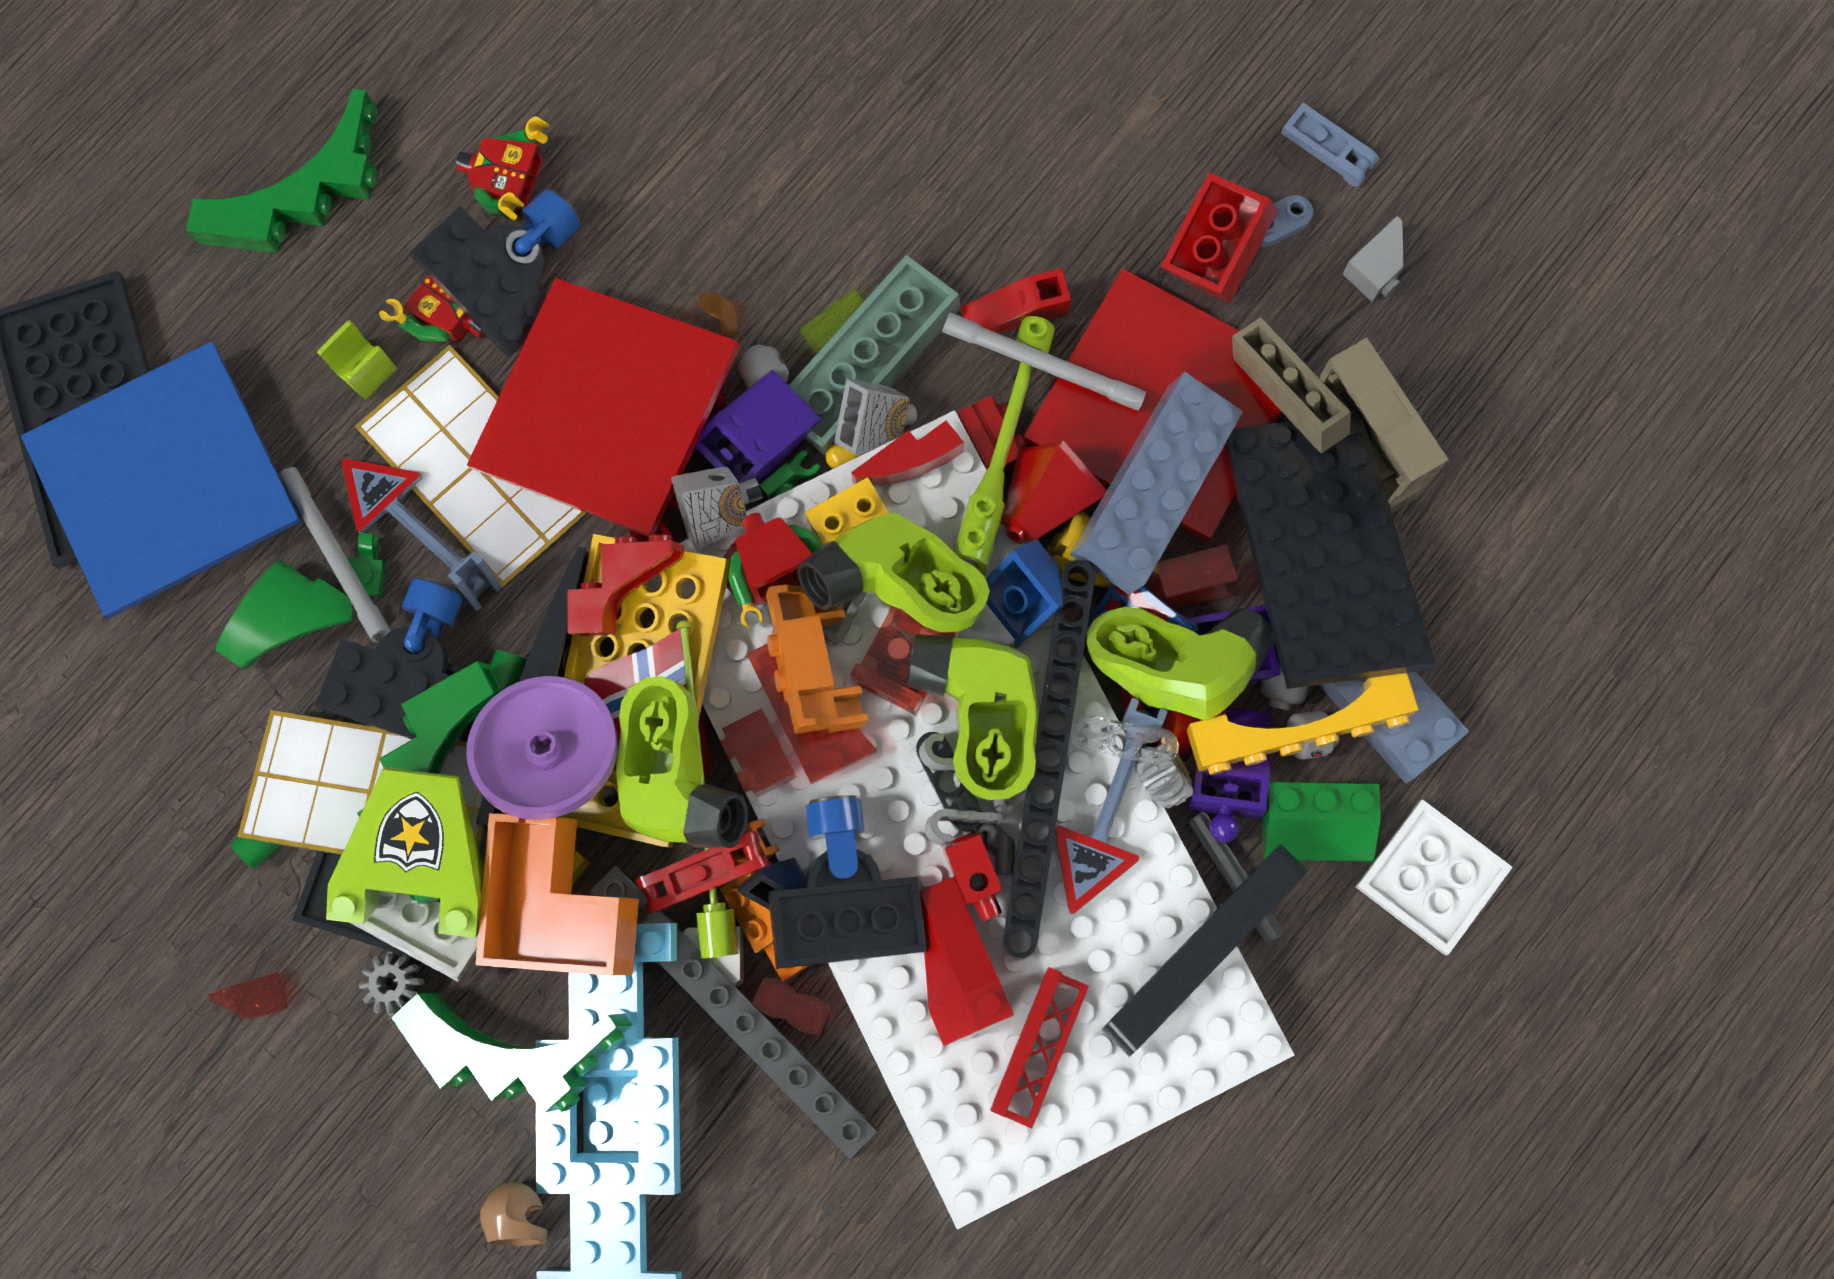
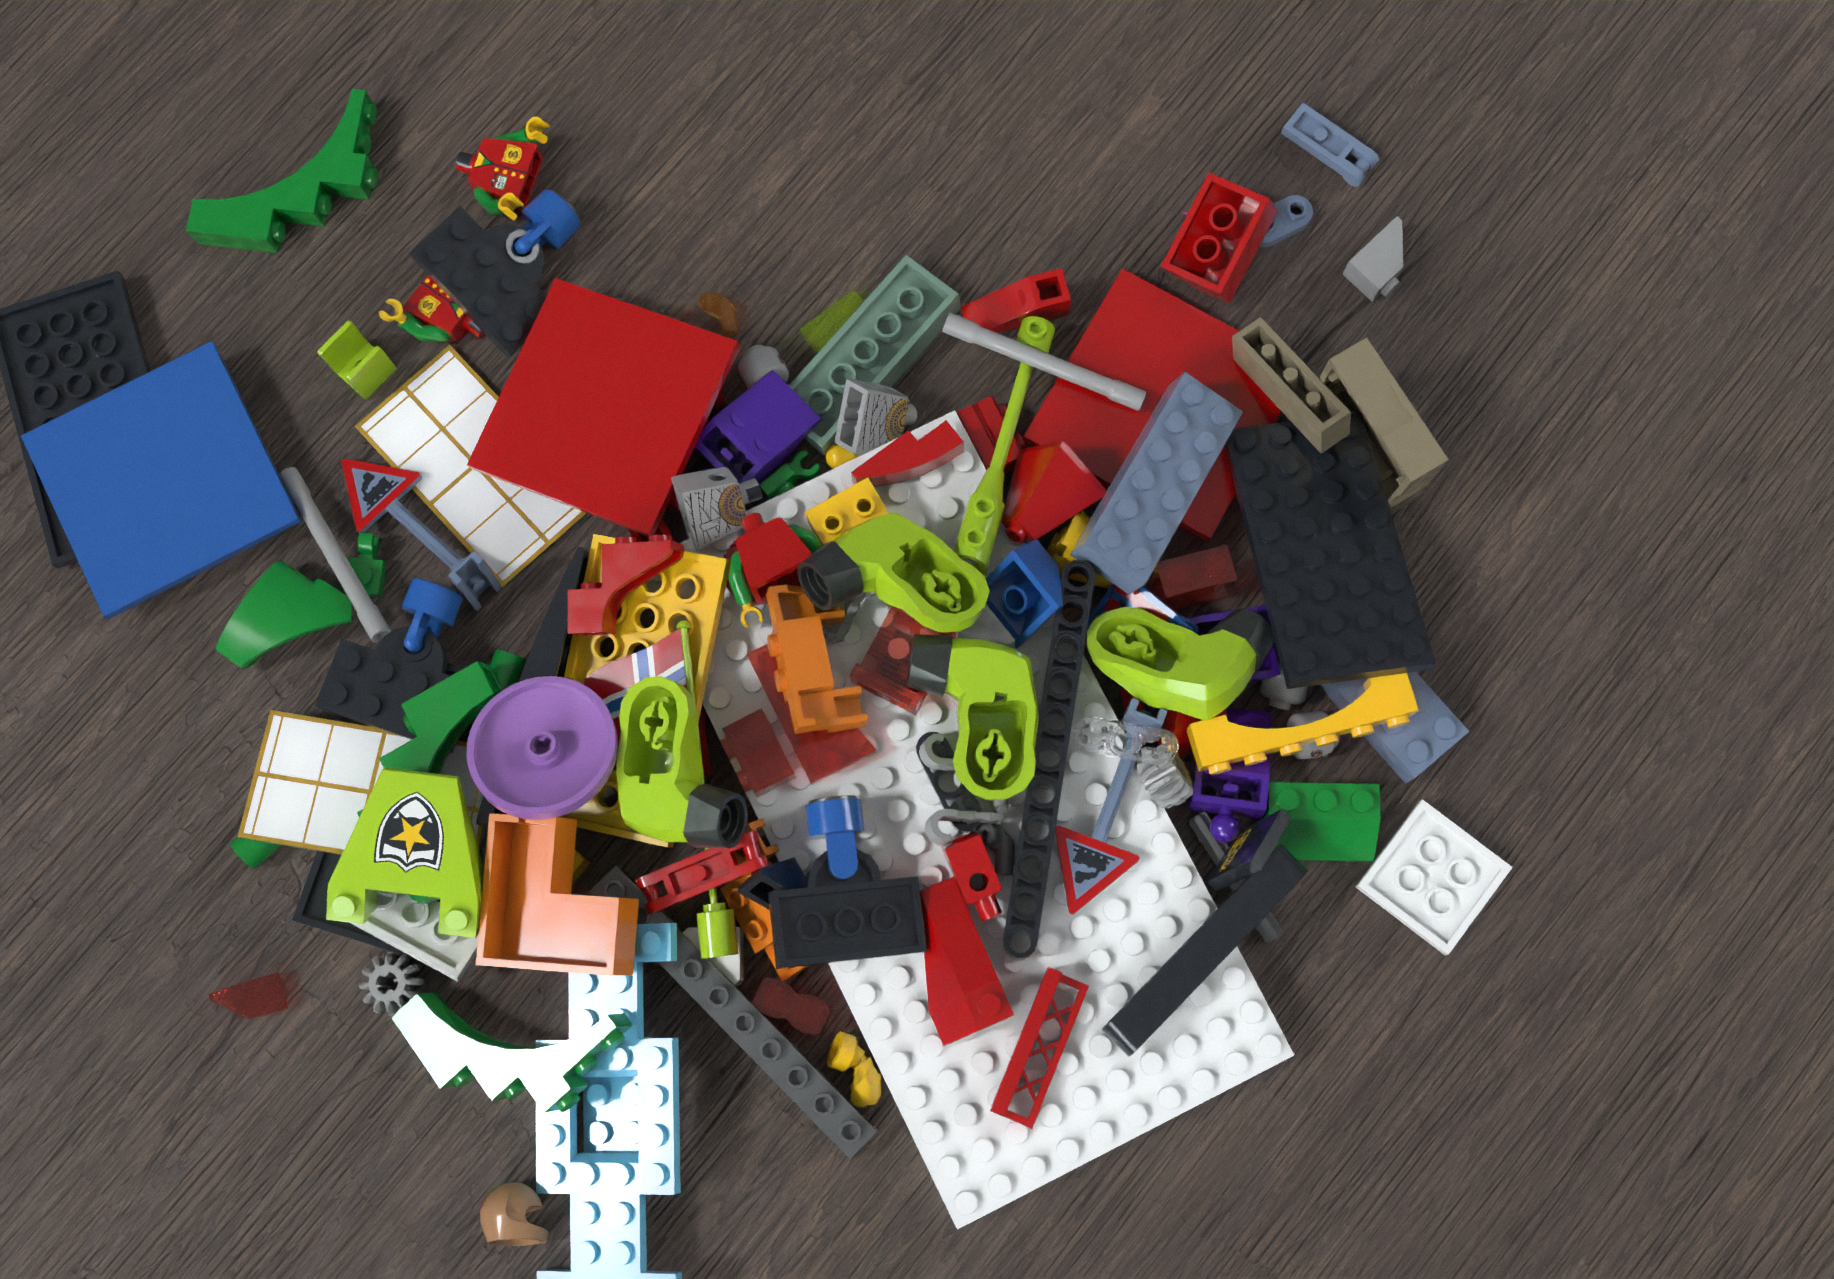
(867, 1081): none -> yellow arm
(1249, 850): none -> black tile

